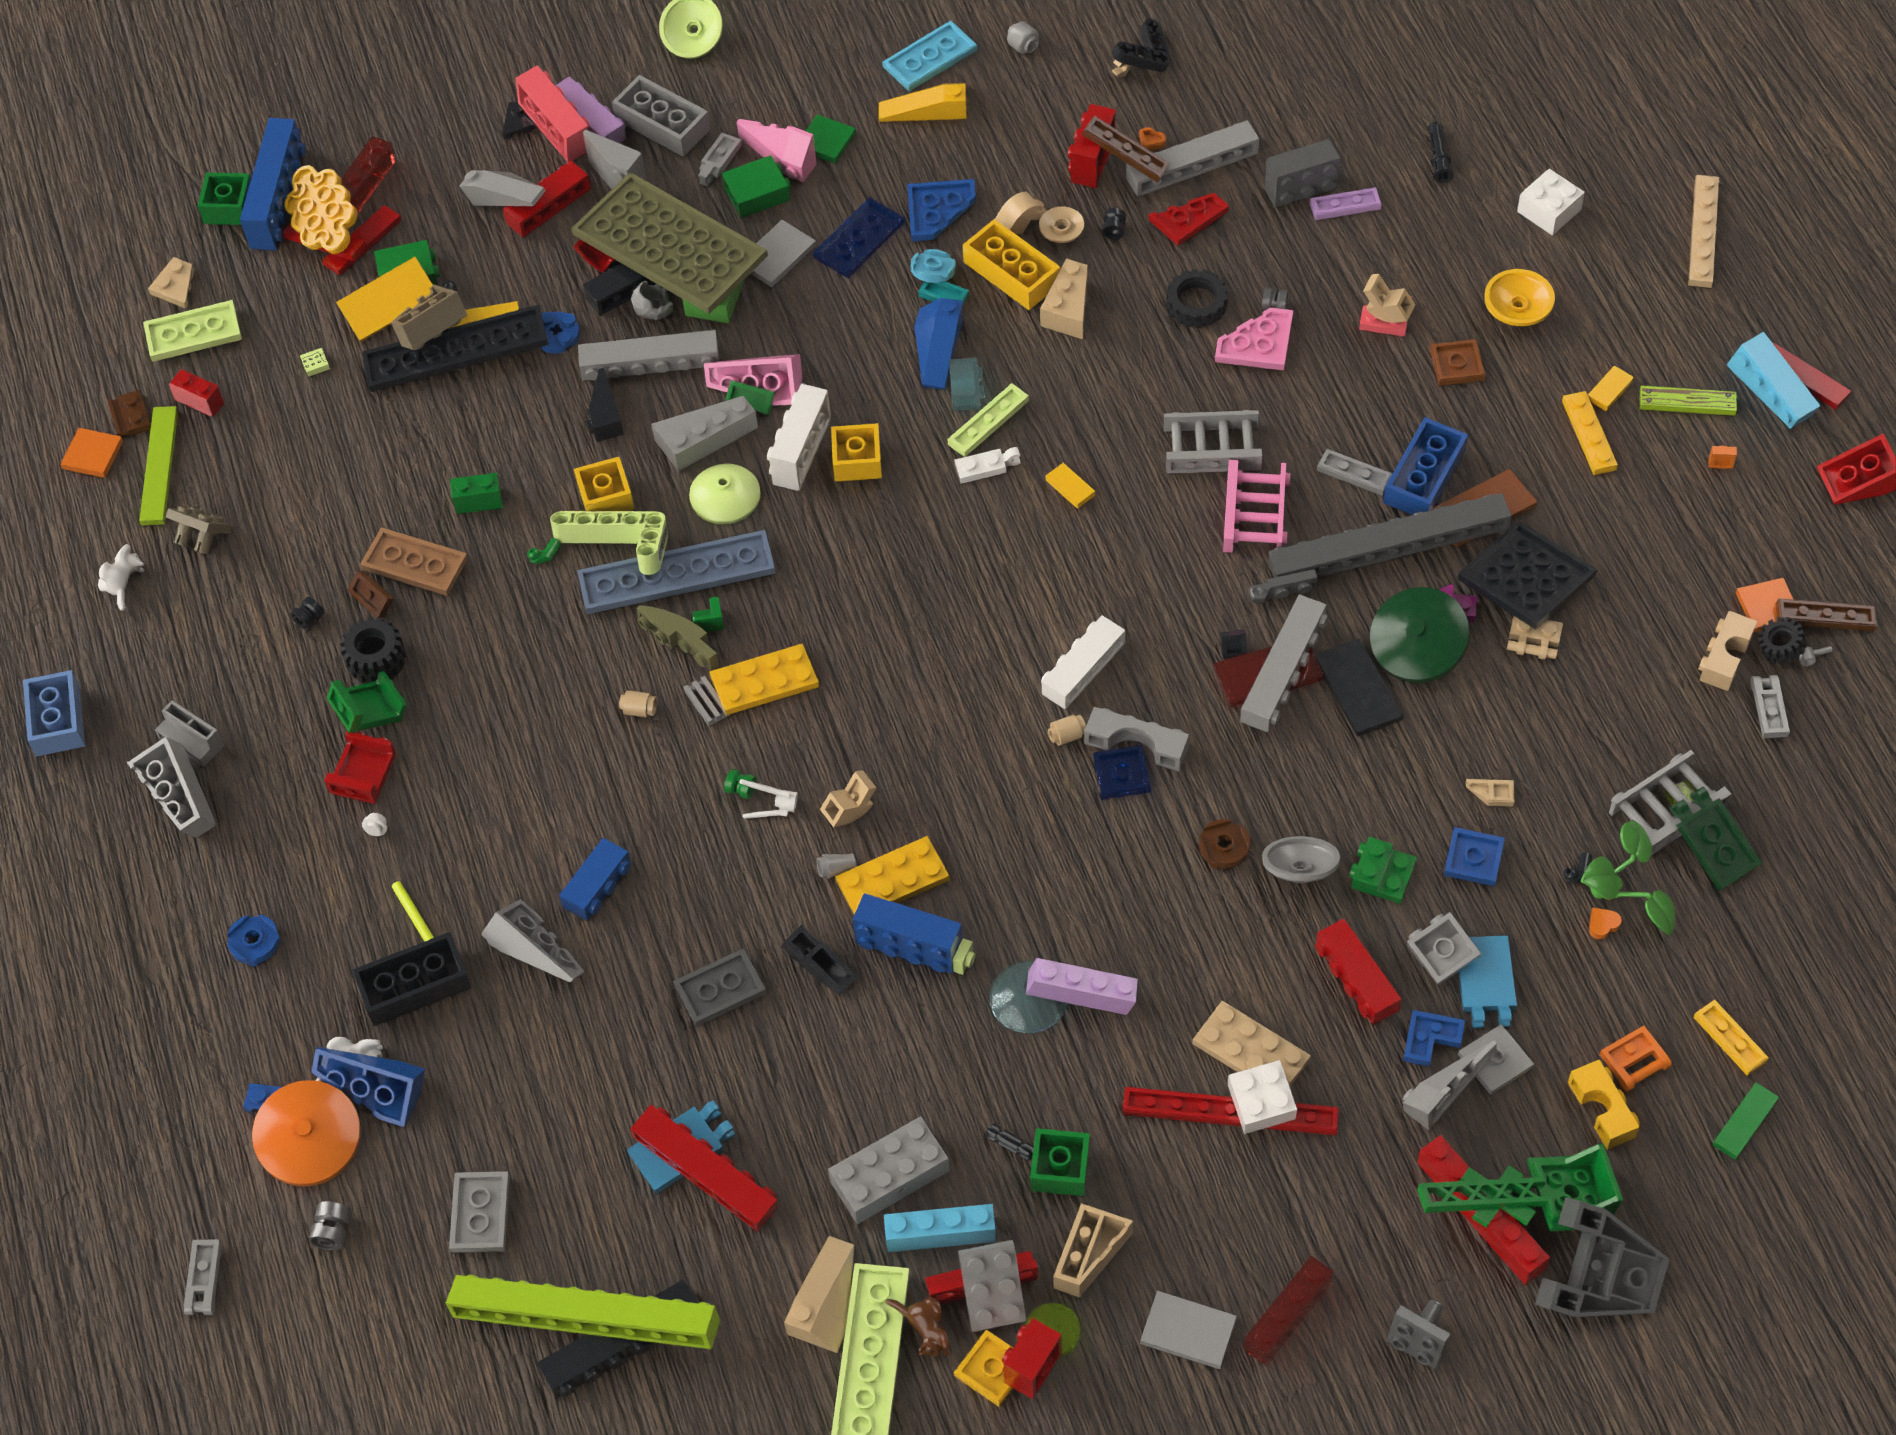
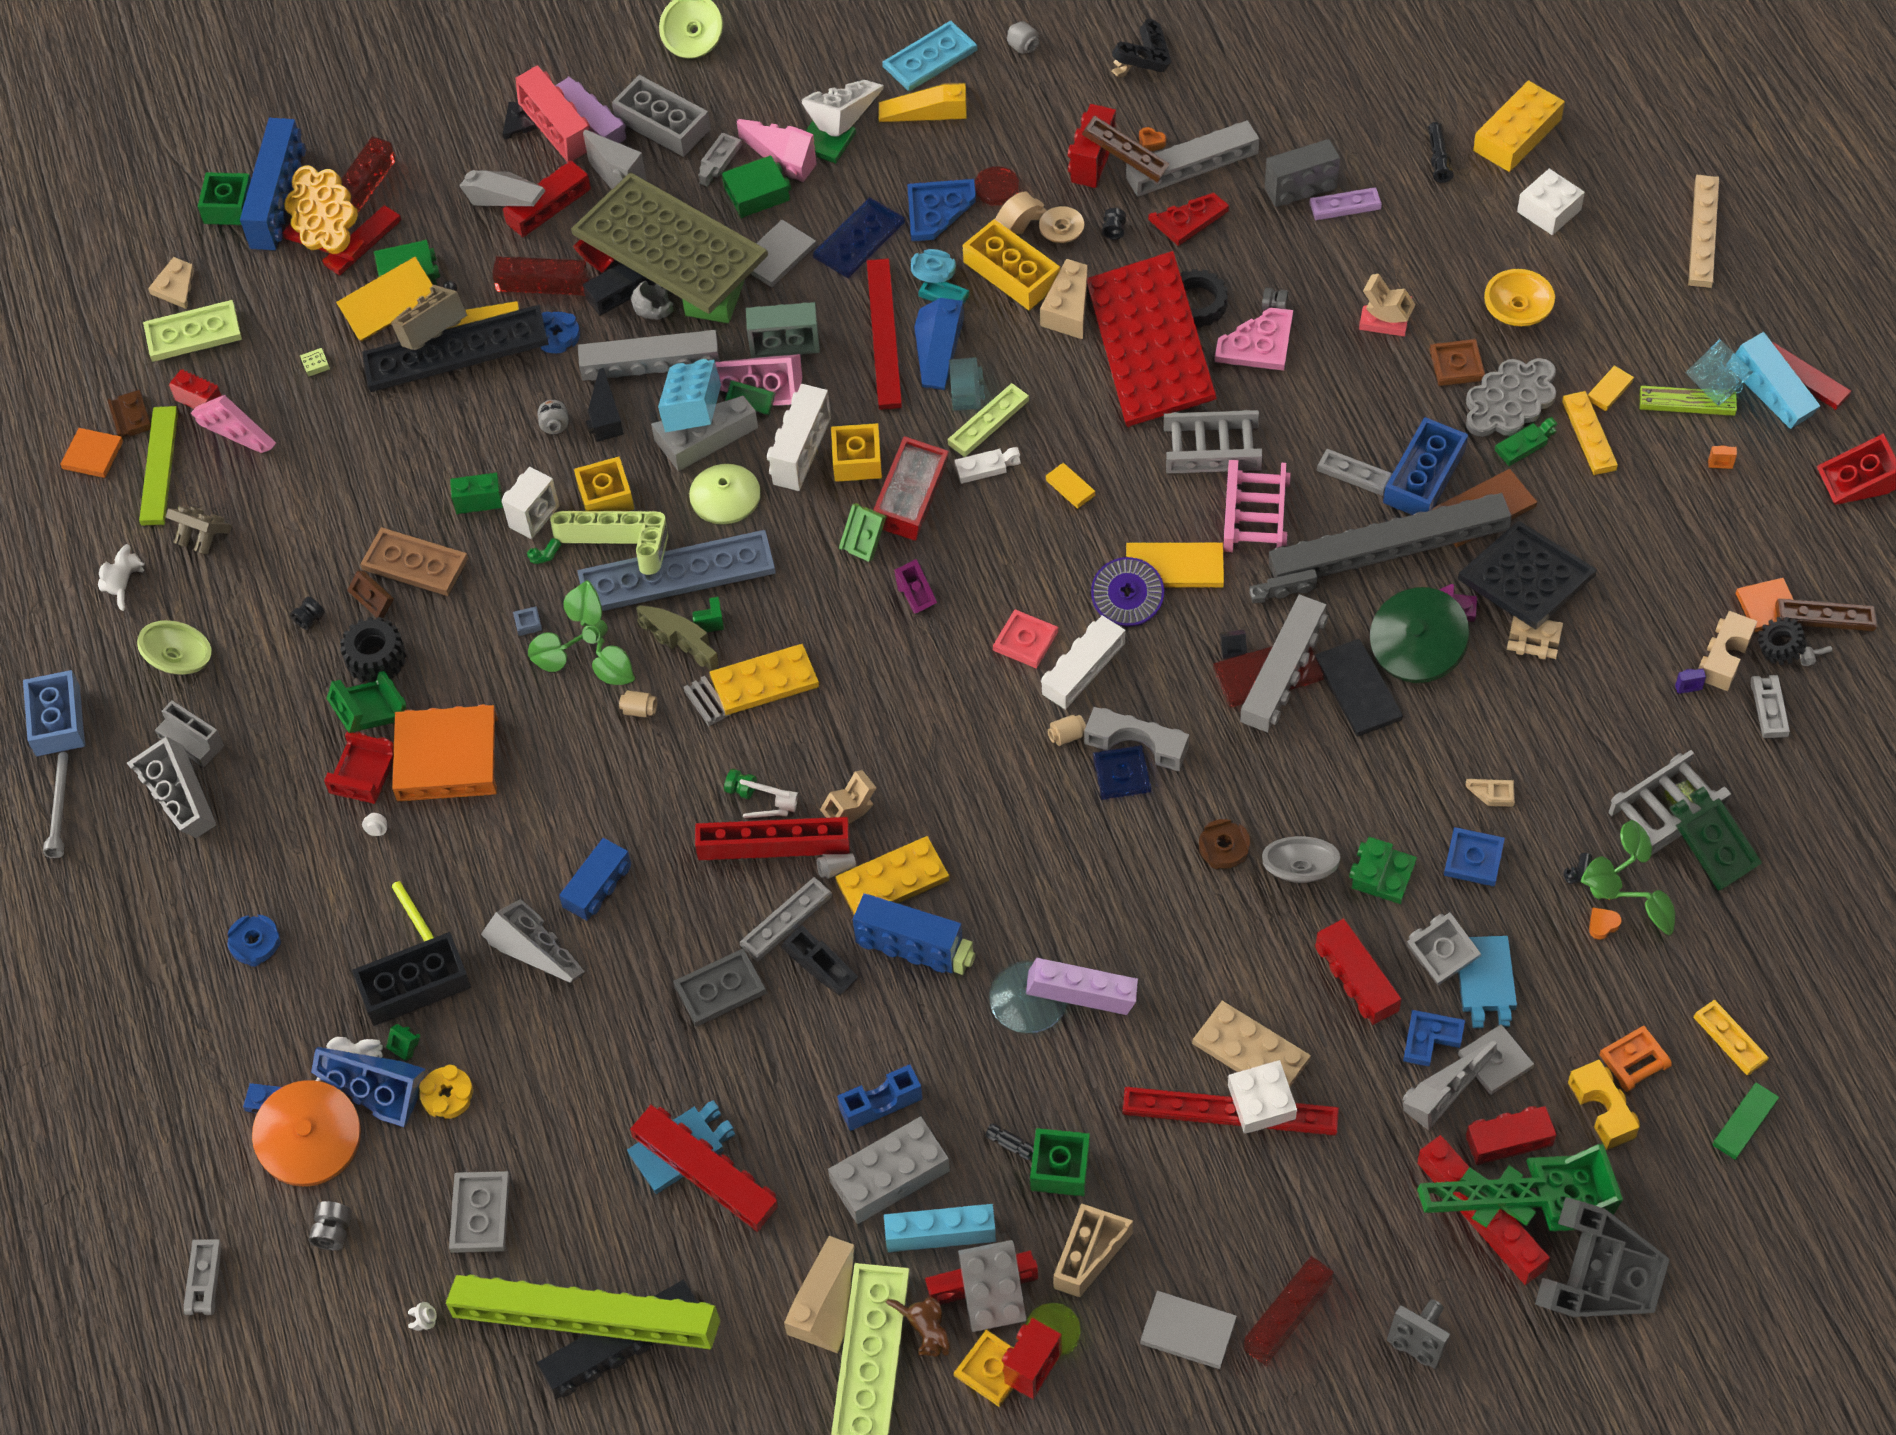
(53, 846): none -> light grey piece
(174, 647): none -> yellowish green dish
(229, 421): none -> bright pink plate
(402, 1041): none -> green tile
(425, 1316): none -> white plate
(443, 1078): none -> yellow plate
(444, 753): none -> orange panel
(527, 621): none -> sand blue tile
(530, 502): none -> white brick
(540, 275): none -> clear red brick
(552, 417): none -> light grey head
(585, 606): none -> bright green plant
(689, 395): none -> medium azure brick
(772, 838): none -> red brick
(782, 330): none -> sand green brick
(785, 919): none -> light grey tile
(841, 108): none -> white wedge
(862, 532): none -> bright green plate
(884, 334): none -> red tile
(897, 1092): none -> blue arch
(911, 487): none -> brick
(915, 586): none -> magenta slope
(996, 185): none -> clear red tile
(1025, 638): none -> coral tile
(1115, 578): none -> piece
(1150, 339): none -> red plate
(1183, 562): none -> yellow tile
(1510, 397): none -> light grey plate
(1510, 1134): none -> red brick
(1518, 126): none -> yellow brick
(1525, 441): none -> green plate
(1690, 680): none -> dark purple plate
(1719, 372): none -> clear light blue plate

